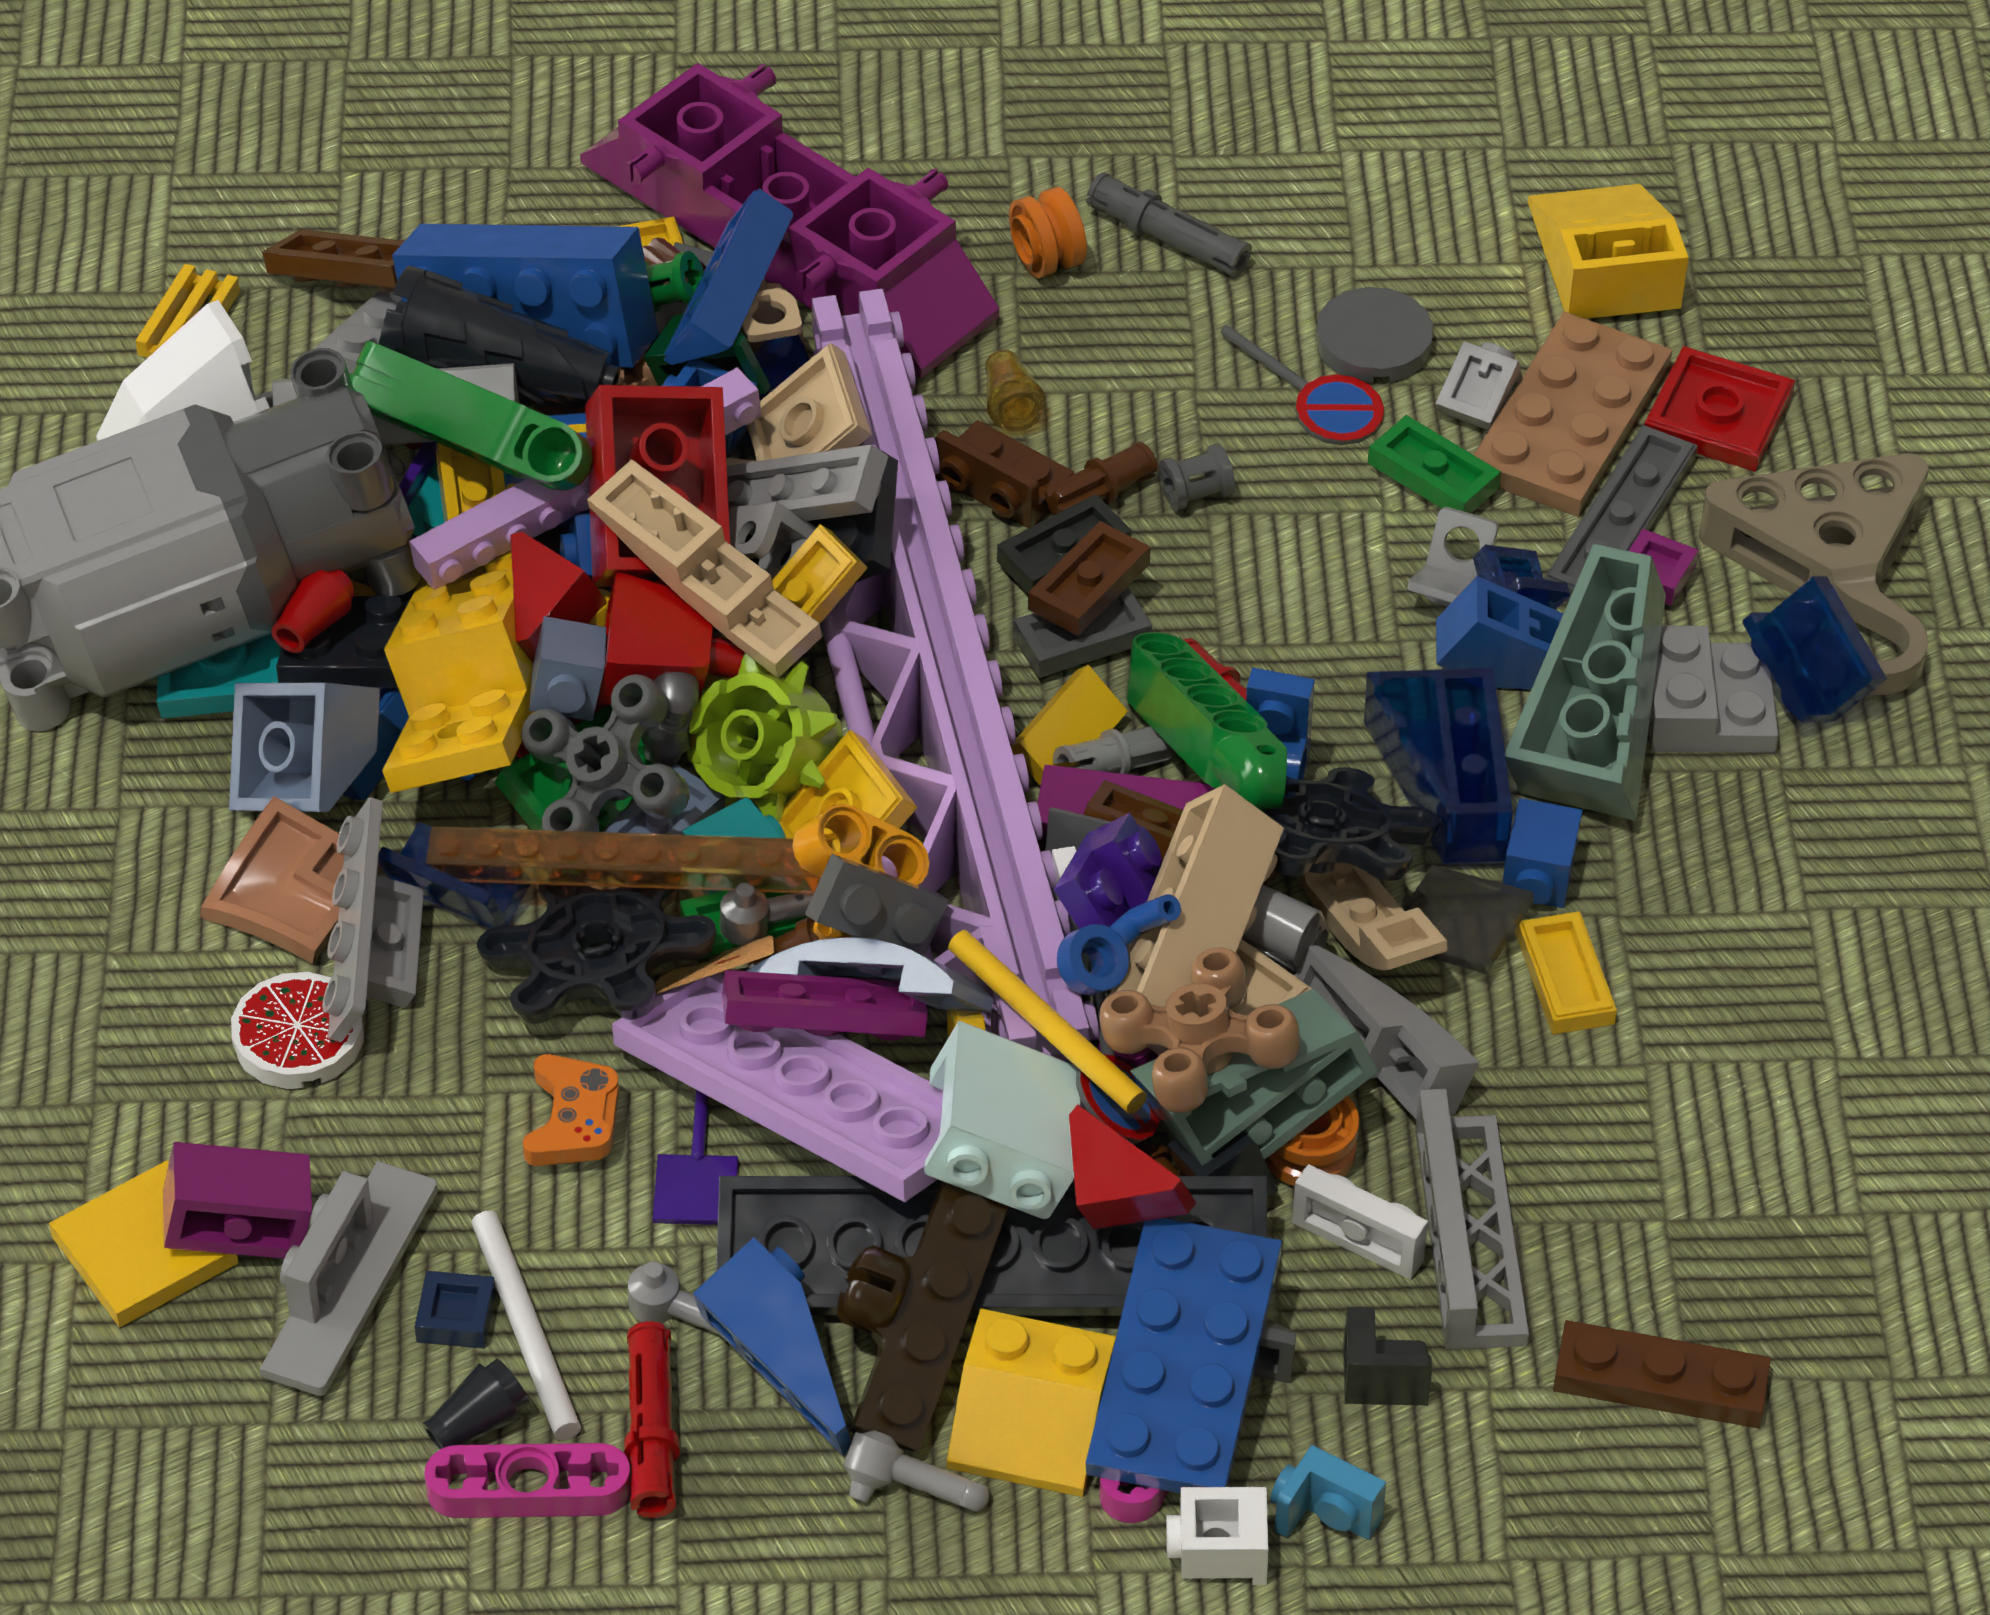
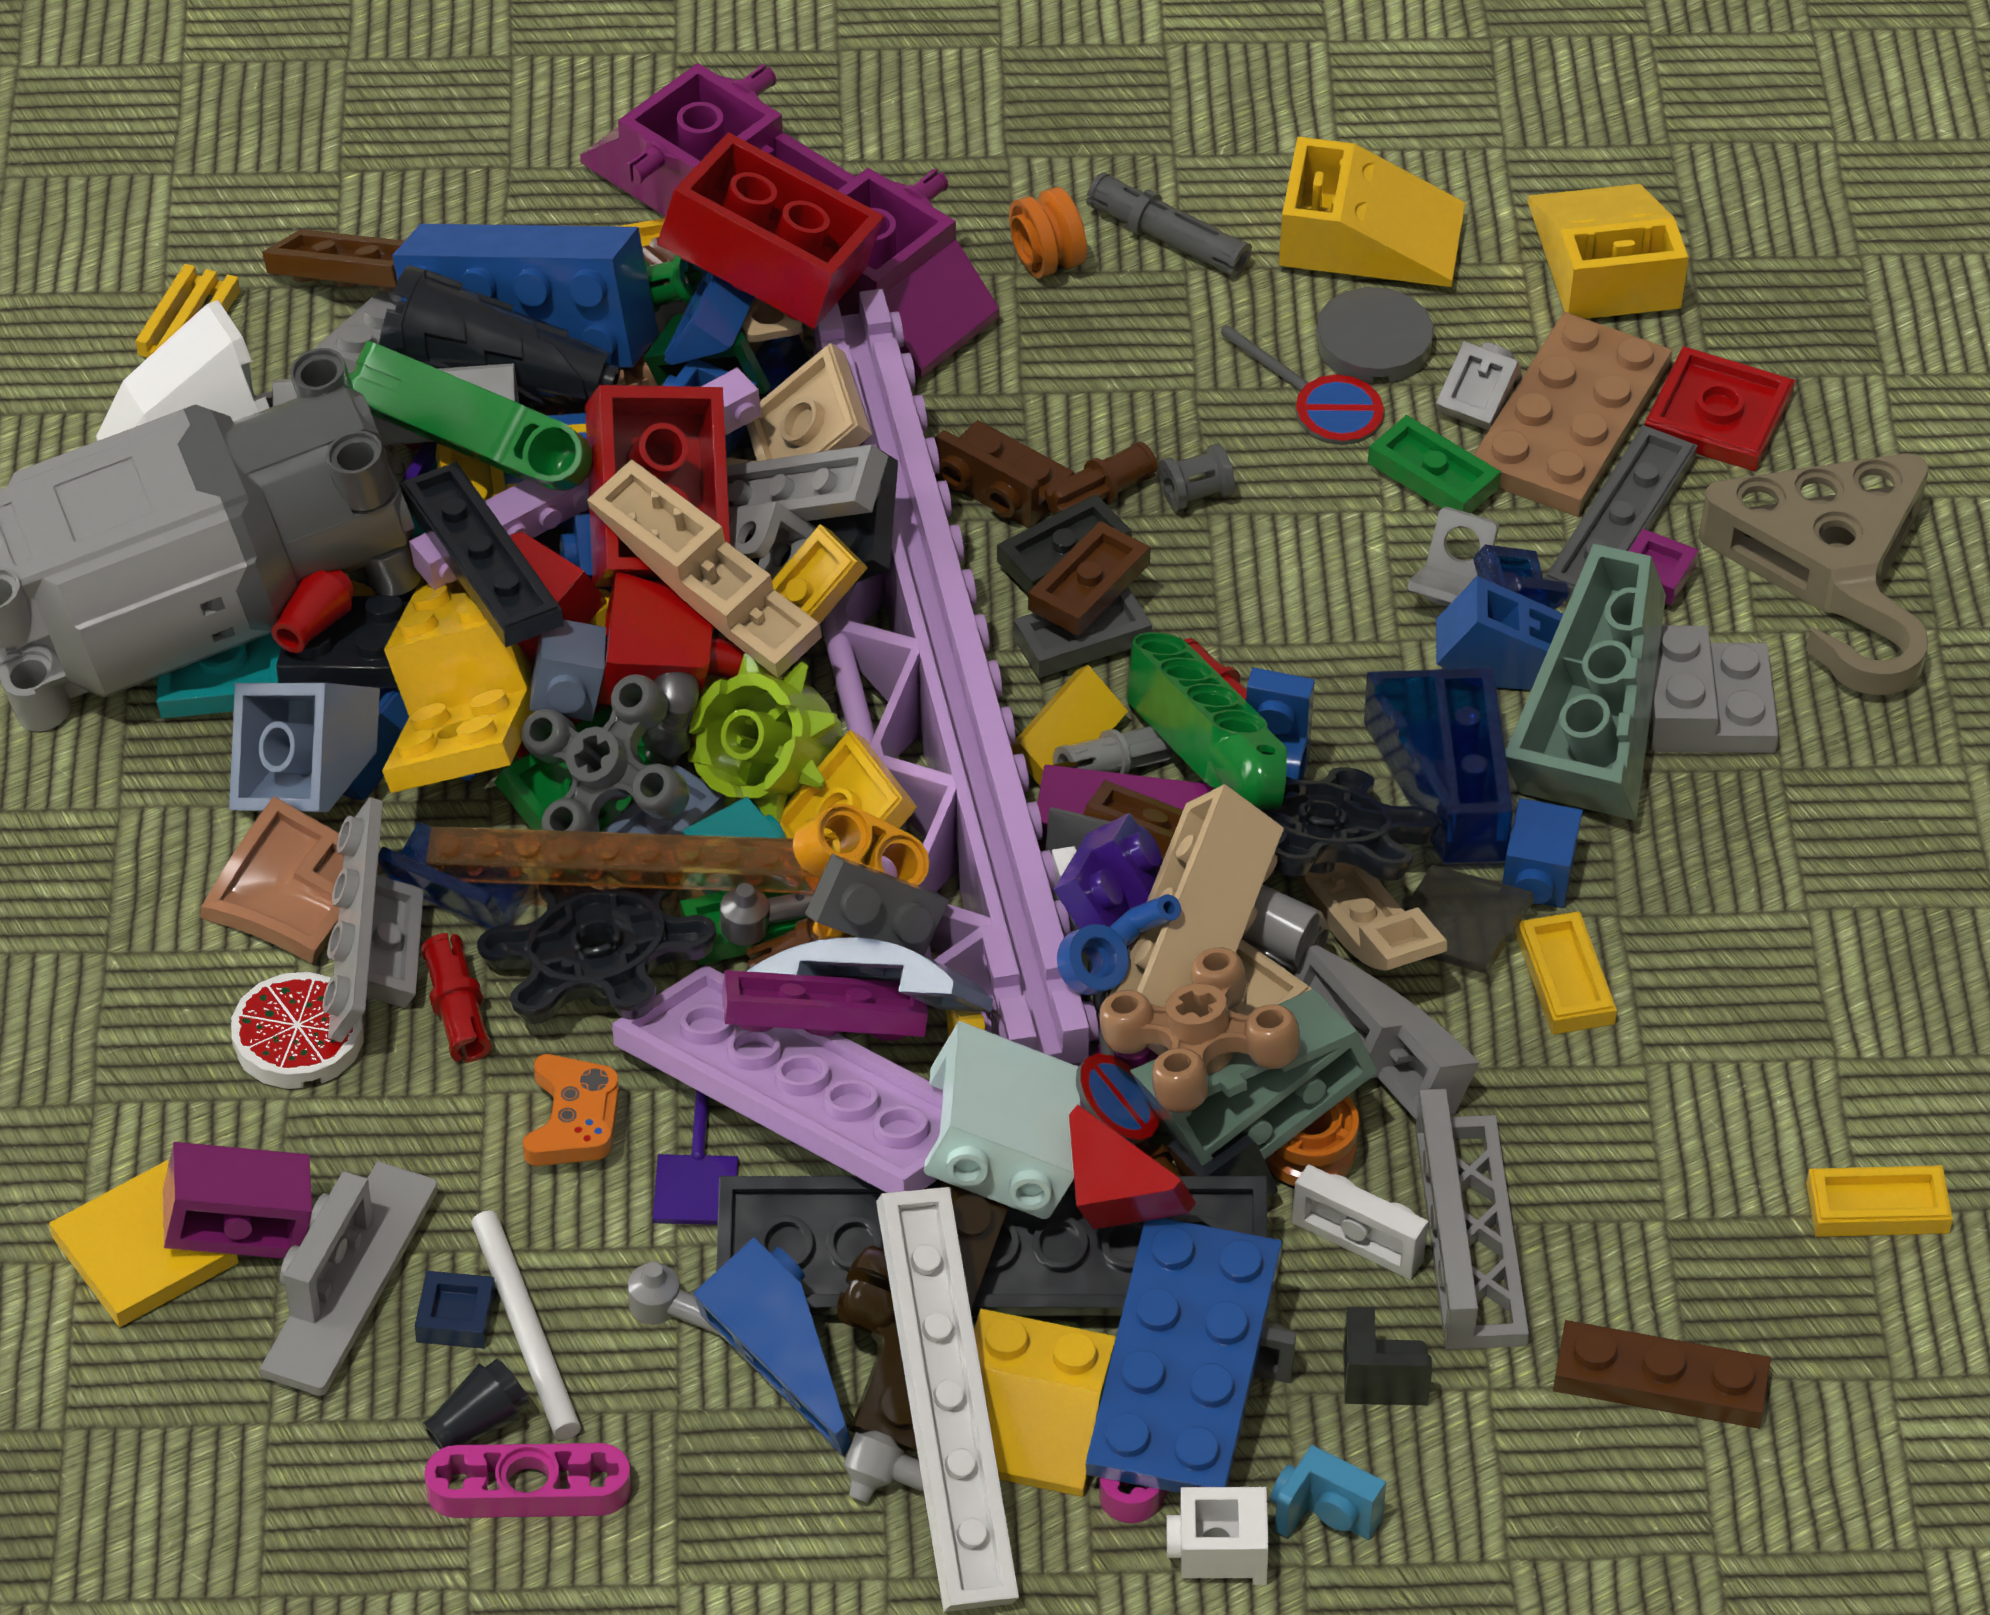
(456, 997): none -> red pin
(481, 554): none -> black tile
(651, 1441): red pin -> none
(714, 964): clear orange sticker -> none
(770, 230): none -> red brick
(947, 1400): none -> white plate
(1012, 393): clear yellow cone -> none
(1047, 1022): yellow bar -> none
(1366, 217): none -> yellow slope
(1815, 653): clear blue bracket -> none
(1879, 1201): none -> yellow tile

